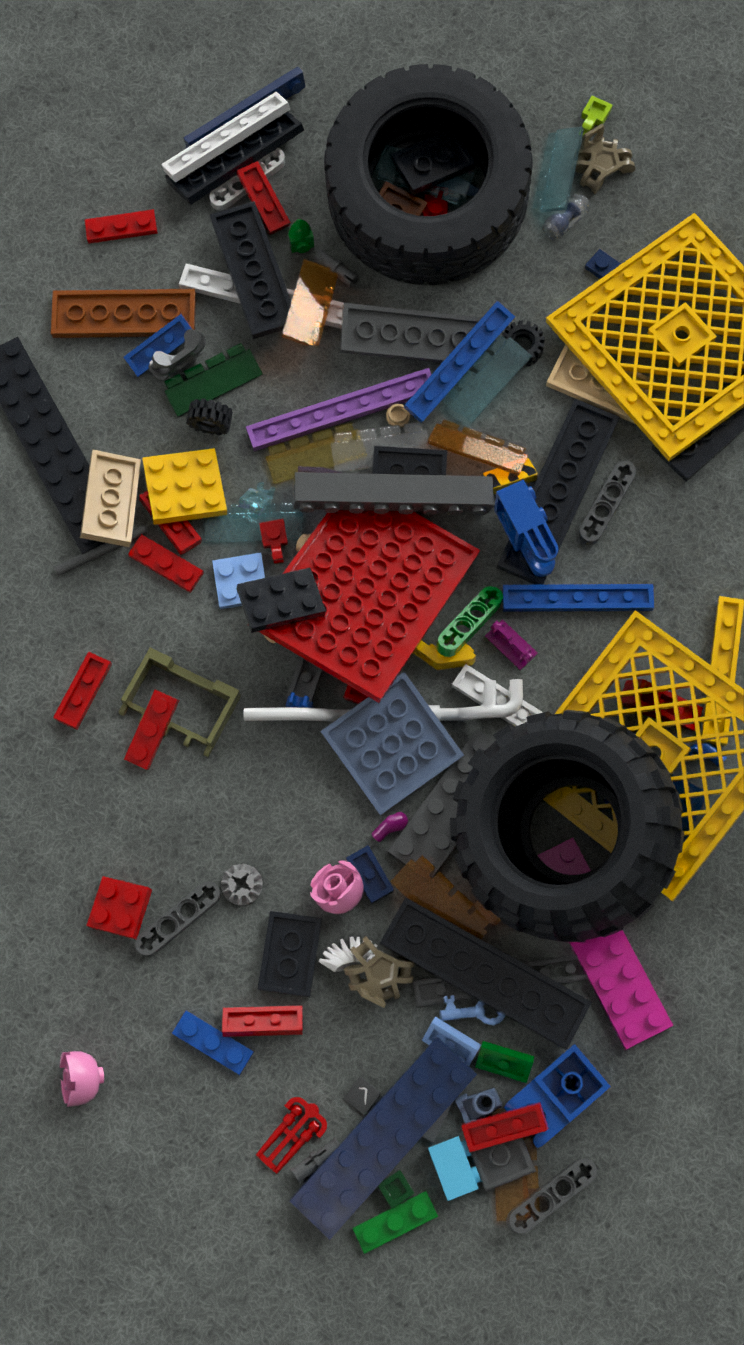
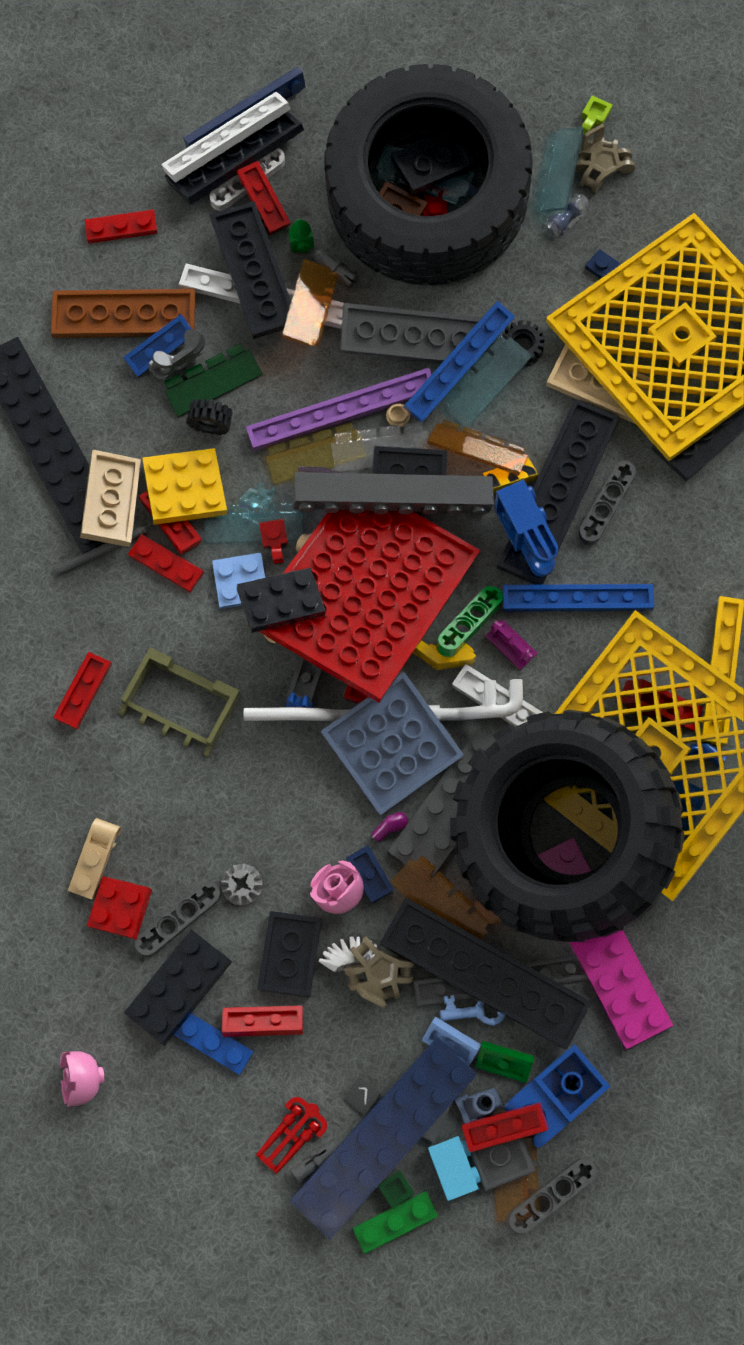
(94, 858): none -> tan plate
(151, 729): red plate -> none
(178, 987): none -> black plate

